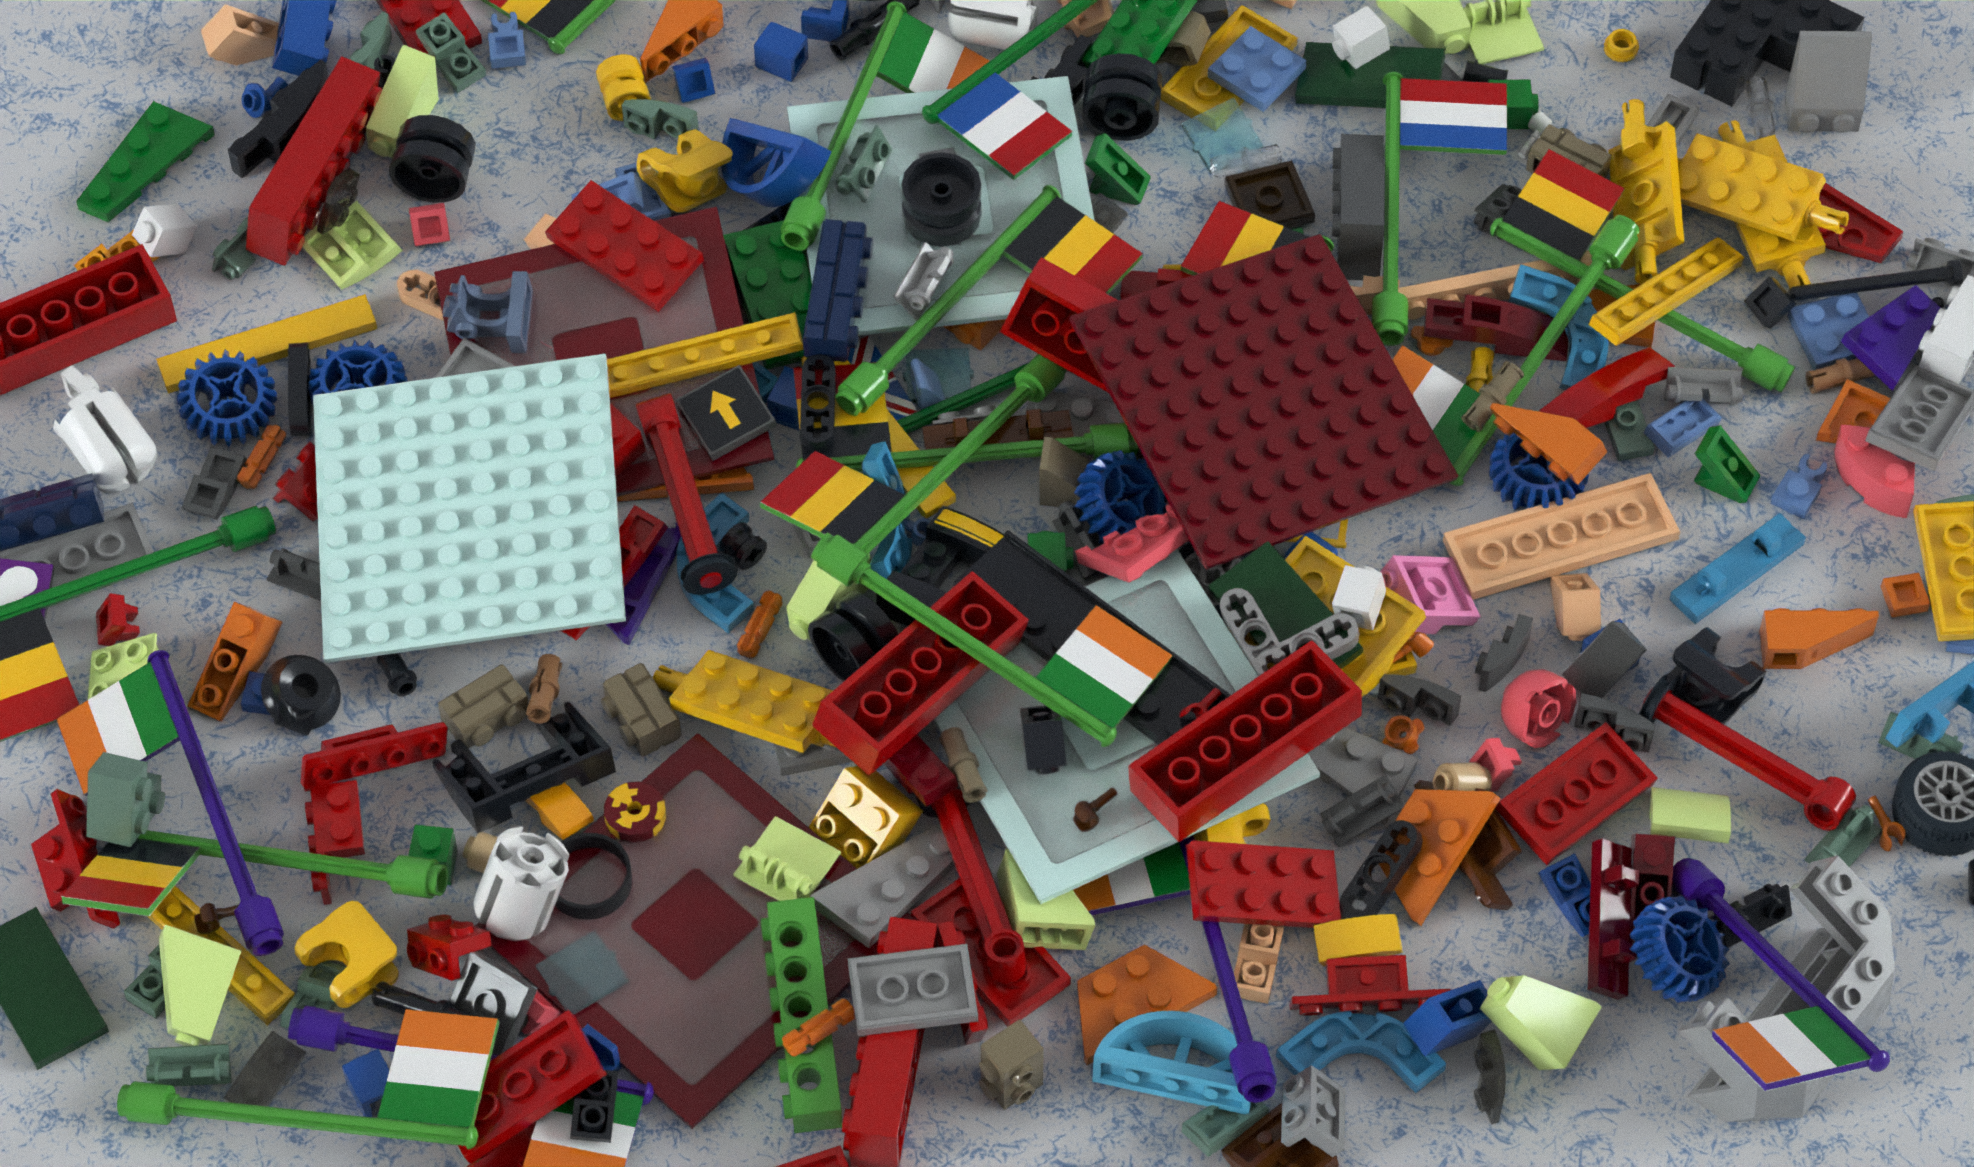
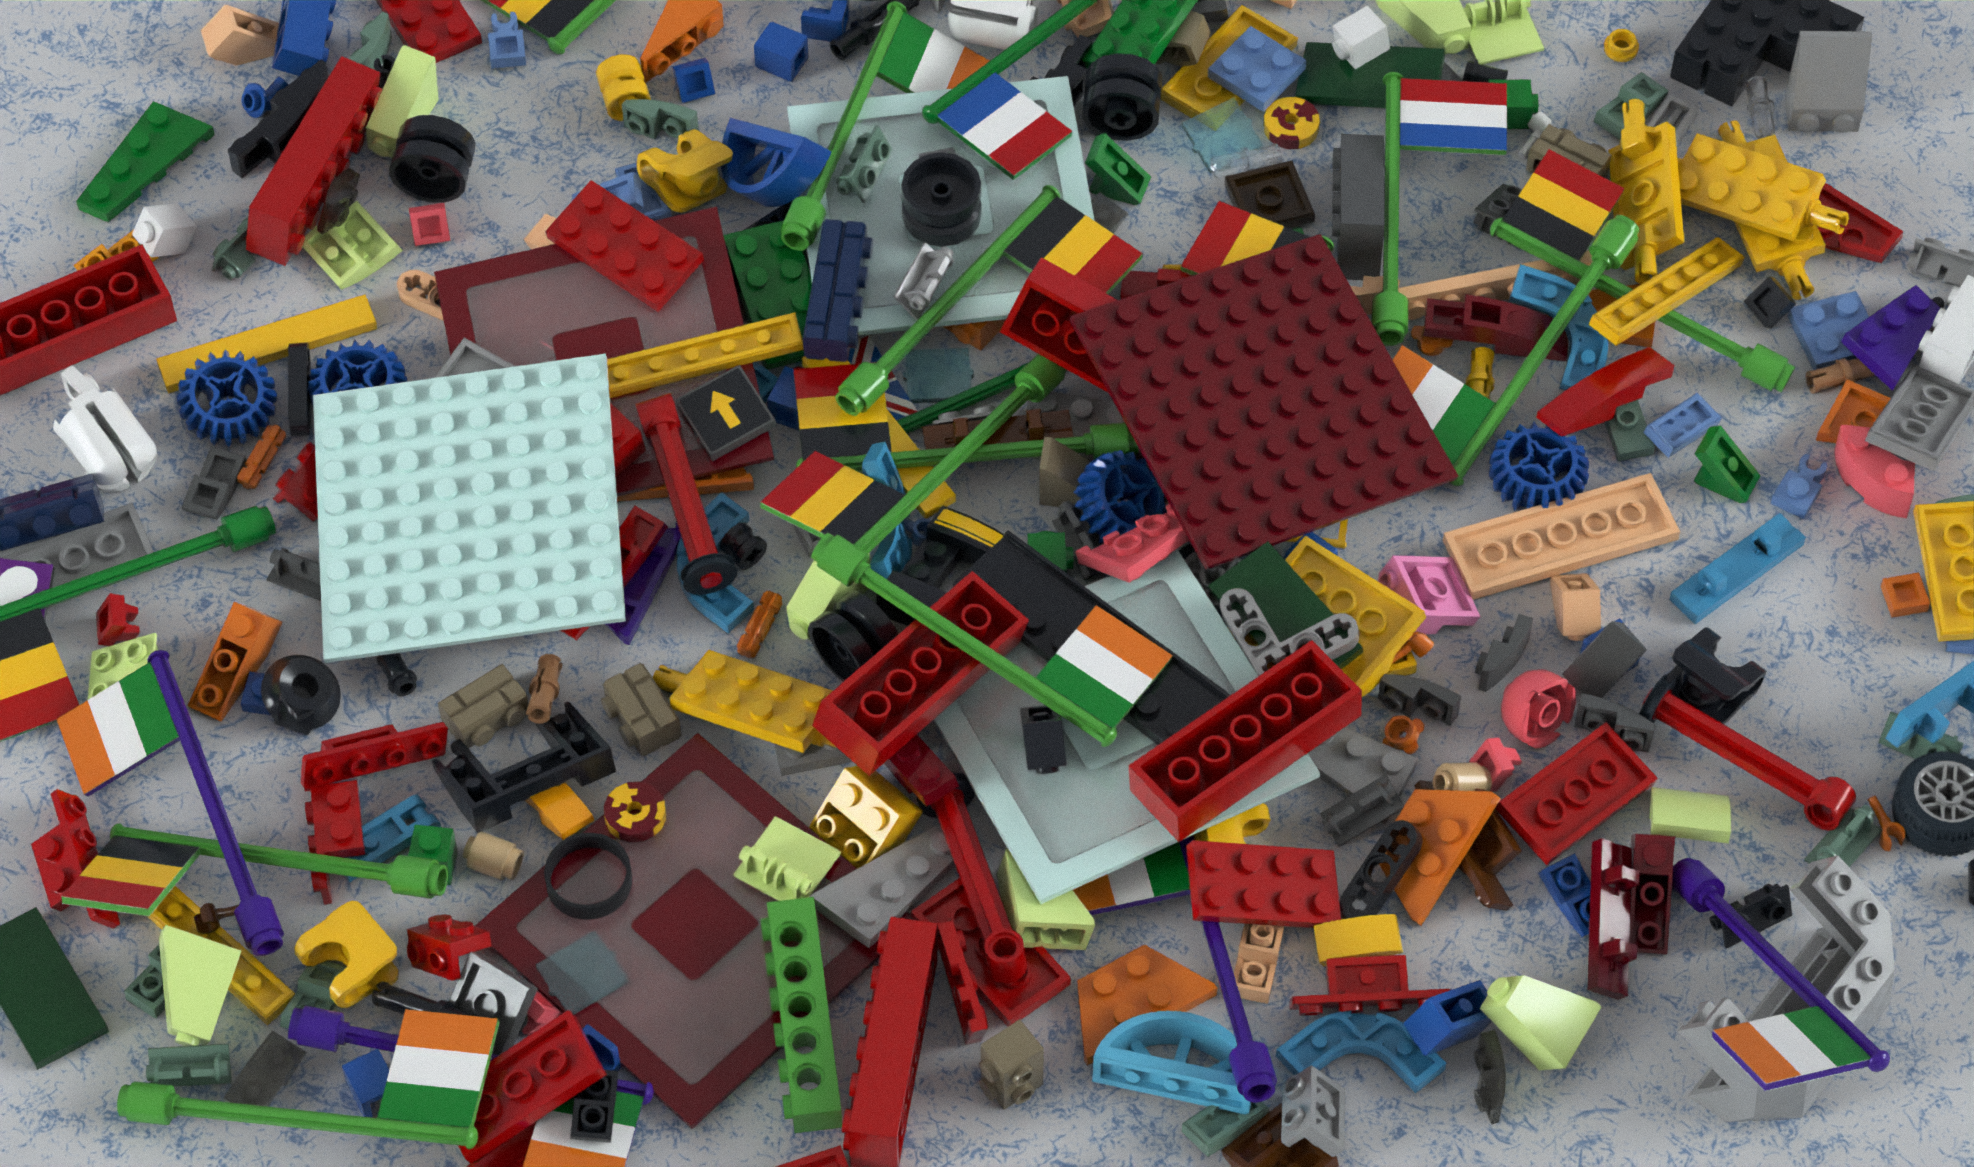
(121, 799): sand green brick -> none
(389, 833): none -> dark azure plate
(451, 53): sand green slope -> none
(514, 306): sand blue tile -> none
(521, 884): white cylinder -> none
(810, 391): black beam -> none
(818, 1027): orange axle -> none
(912, 990): light grey tile -> none
(925, 384): light blue slope -> none
(963, 764): dark tan pin -> none
(1085, 812): reddish brown hand -> none
(1202, 706): red hand -> none
(1291, 135): none -> yellow piece
(1360, 595): white brick -> none
(1494, 392): dark tan pin -> none
(1559, 439): orange slope -> none
(1639, 87): none -> sand green slope
(1679, 949): blue gear -> none
(1704, 383): light grey hinge -> none
(1805, 636): orange slope -> none
(1951, 273): black bar -> none

